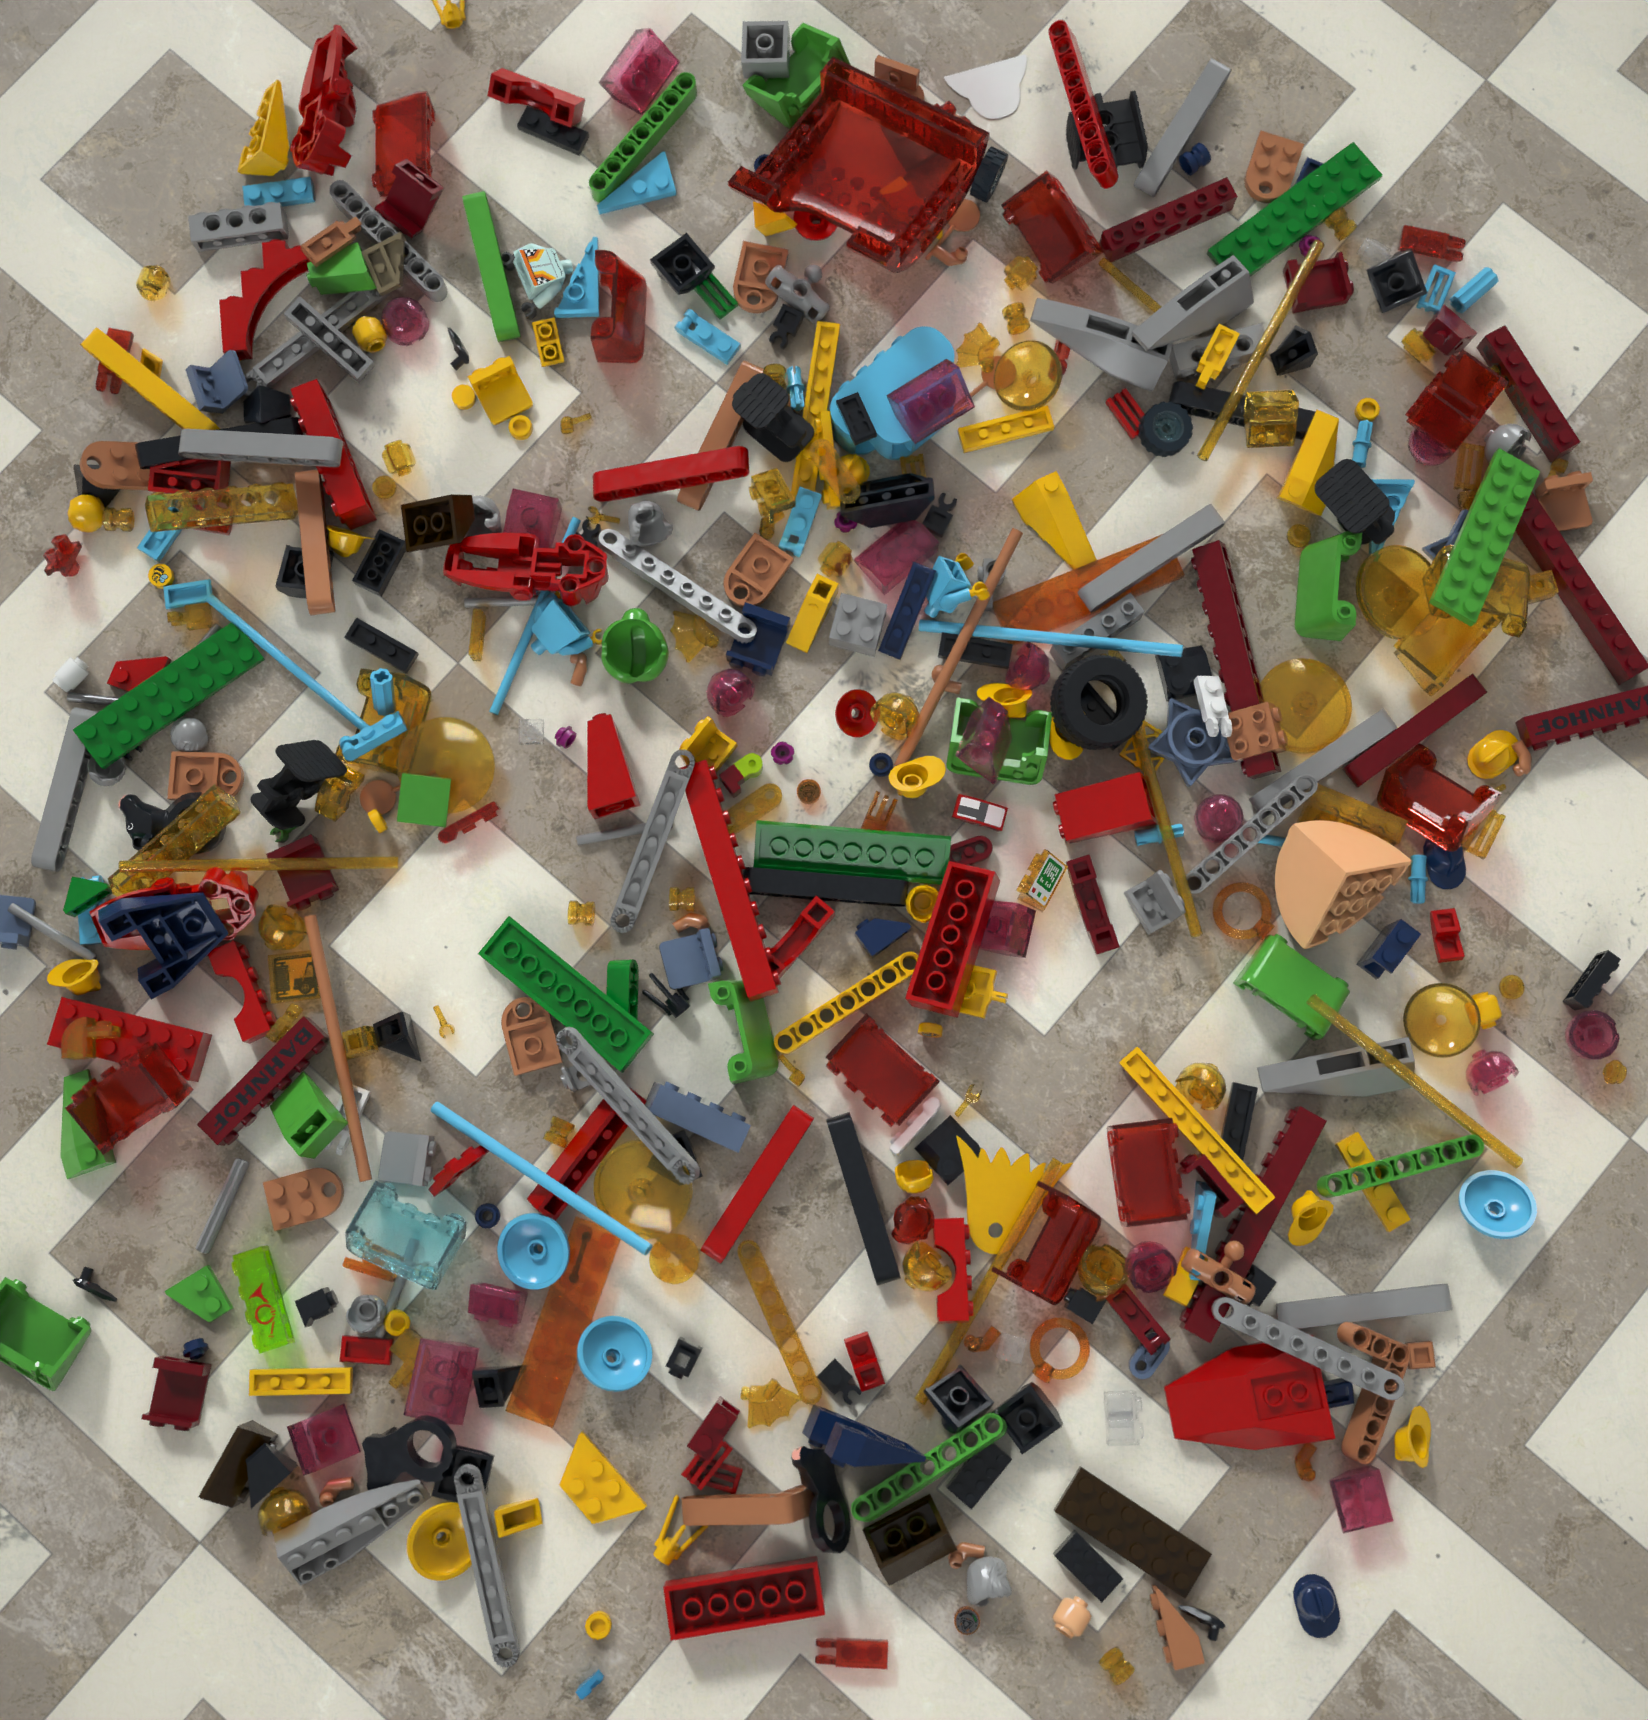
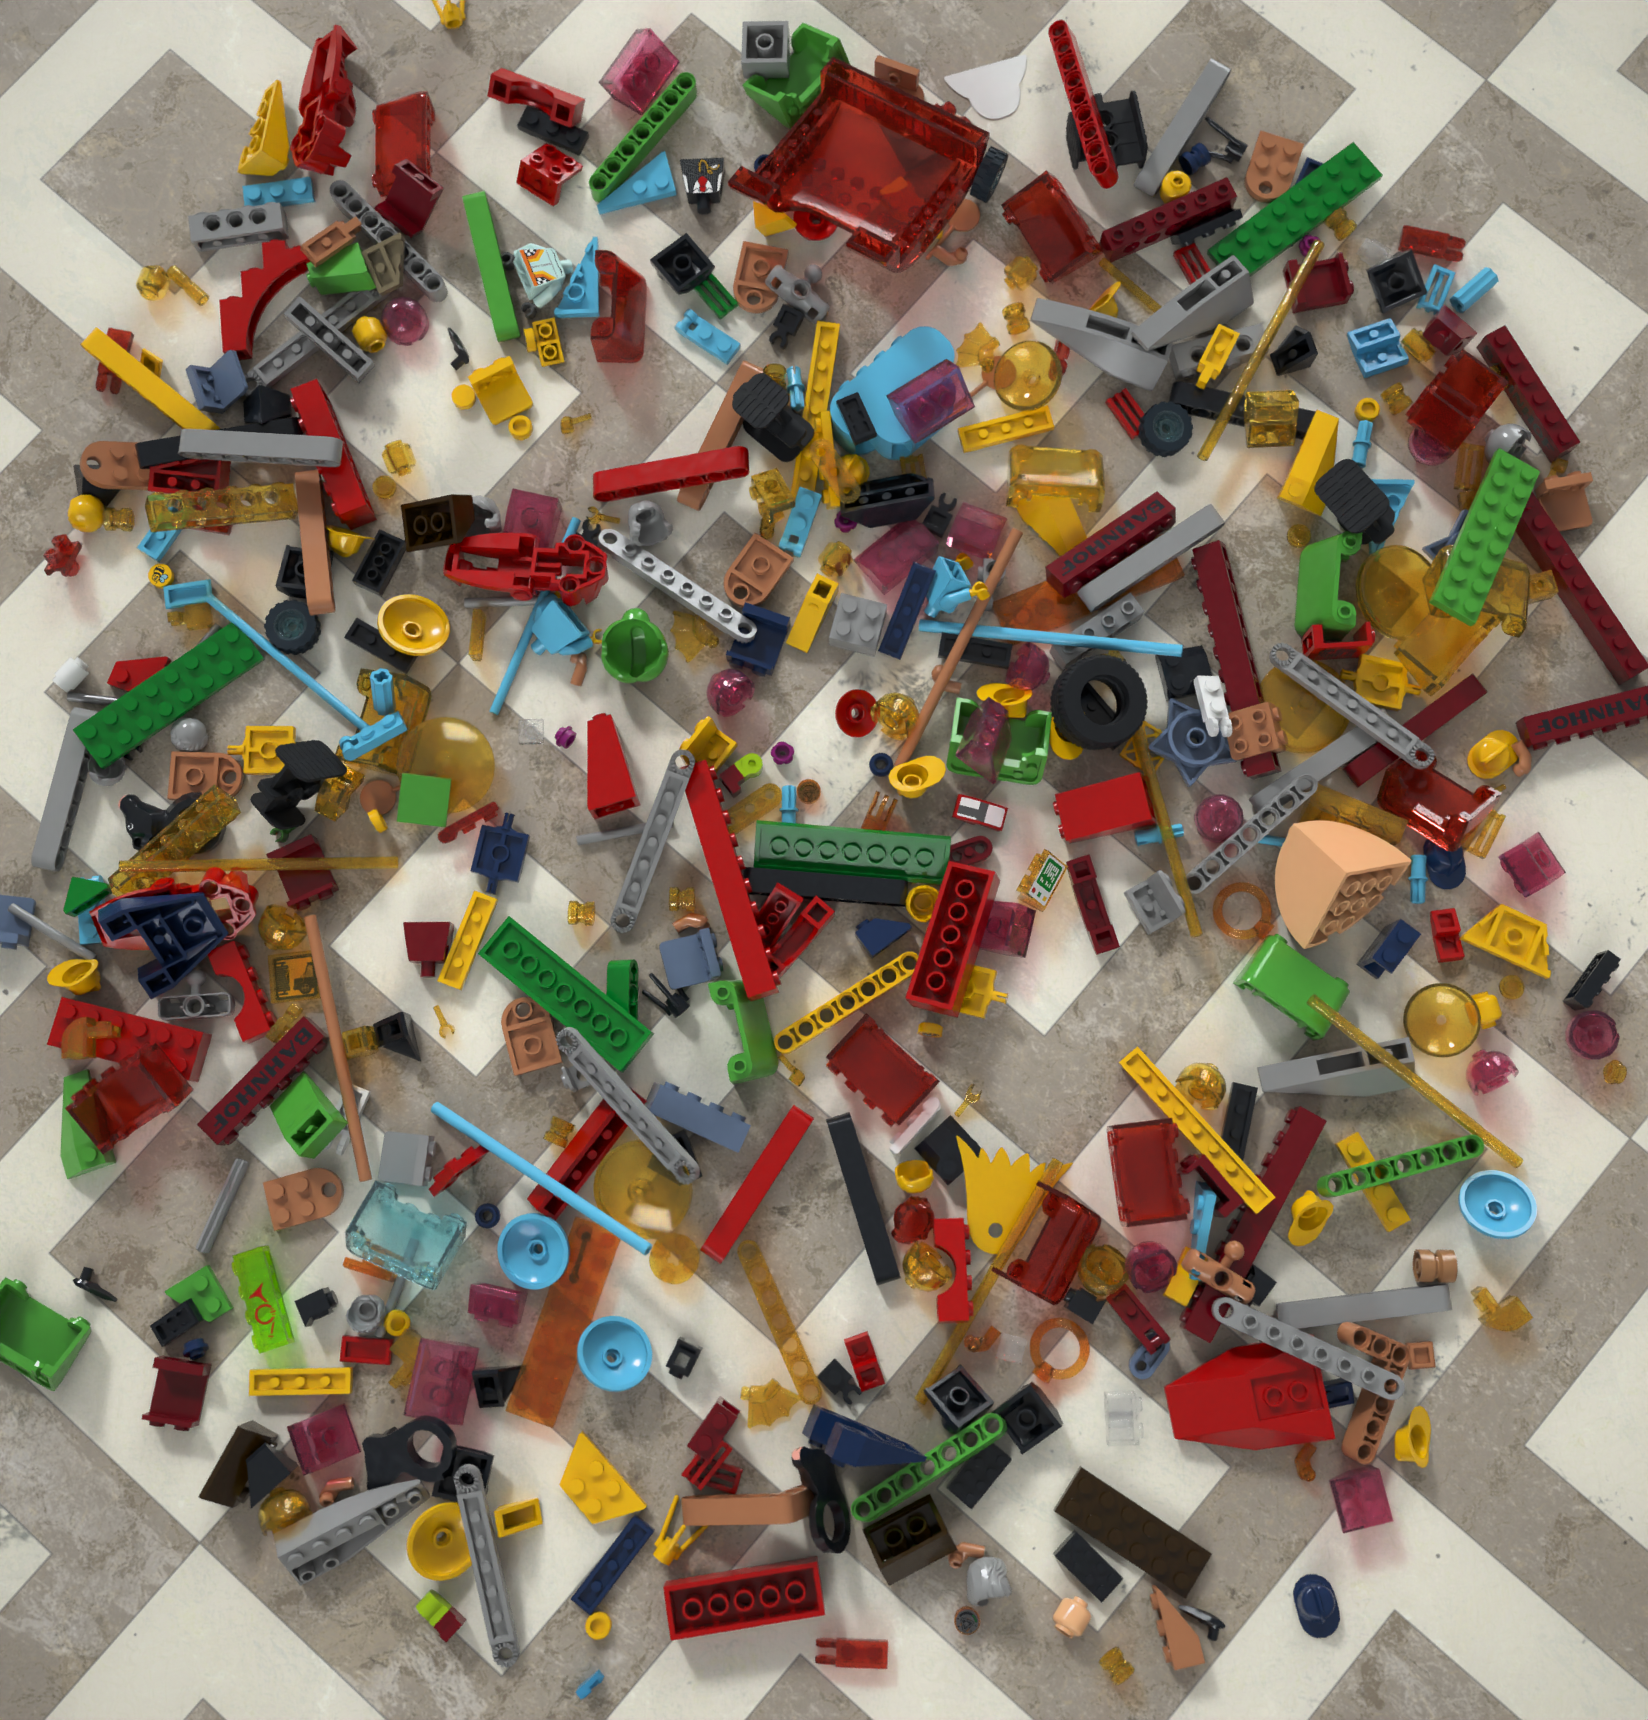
(176, 1322): none -> black plate
(187, 285): none -> clear yellow piece
(210, 1002): none -> light grey piece
(260, 747): none -> yellow plate
(287, 615): none -> black wheel
(415, 616): none -> yellow dish
(428, 944): none -> dark red torso
(440, 1614): none -> leg
(467, 940): none -> yellow plate
(500, 853): none -> dark blue plate
(530, 340): none -> yellow tile
(546, 171): none -> red bracket
(612, 1564): none -> dark blue tile
(703, 181): none -> torso
(777, 912): none -> red piece
(789, 804): none -> medium azure axle
(976, 531): none -> clear pink slope
(1055, 474): none -> clear yellow windscreen
(1106, 303): none -> yellow piece
(1110, 544): none -> dark red brick
(1174, 186): none -> yellow head
(1183, 265): none -> red tile
(1207, 227): none -> black plate
(1234, 148): none -> black plant
(1315, 648): none -> red panel
(1351, 705): none -> light grey plate
(1377, 348): none -> dark azure slope
(1381, 681): none -> yellow plate
(1396, 398): none -> clear yellow wheel
(1439, 1265): none -> medium nougat wheel
(1502, 1316): none -> clear yellow brick
(1512, 938): none -> yellow wing
(1531, 865): none -> clear pink slope

